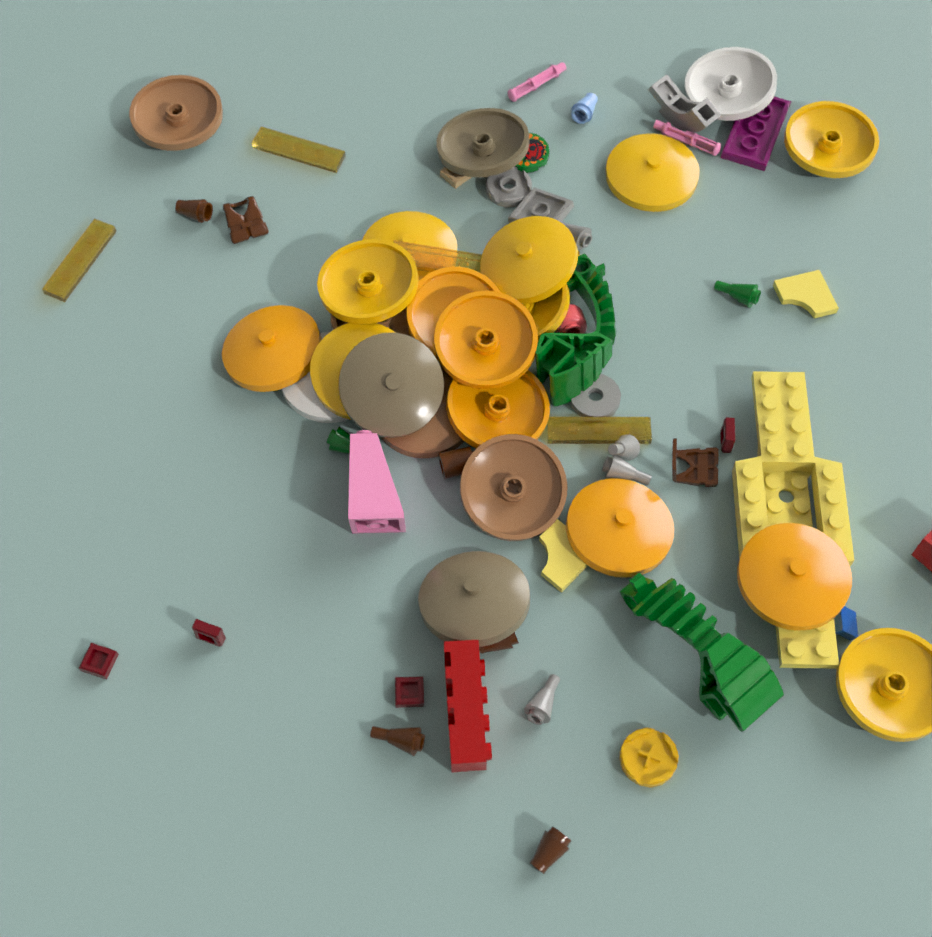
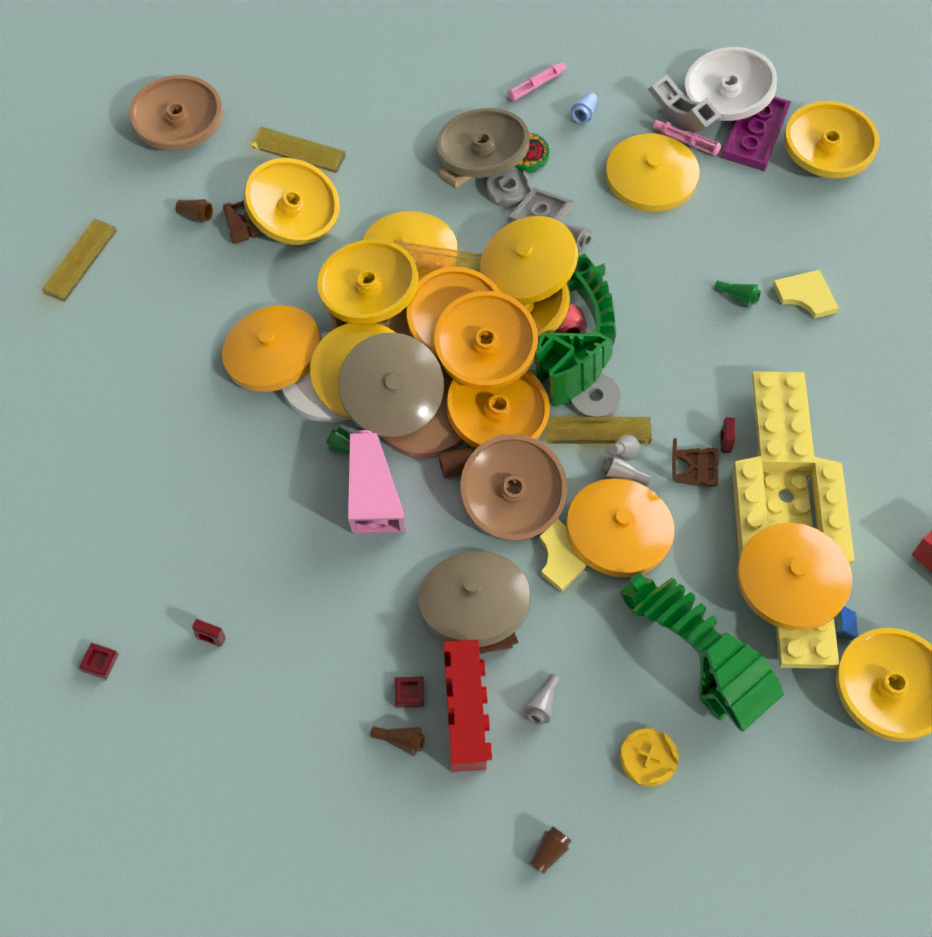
(291, 201): none -> yellow dish

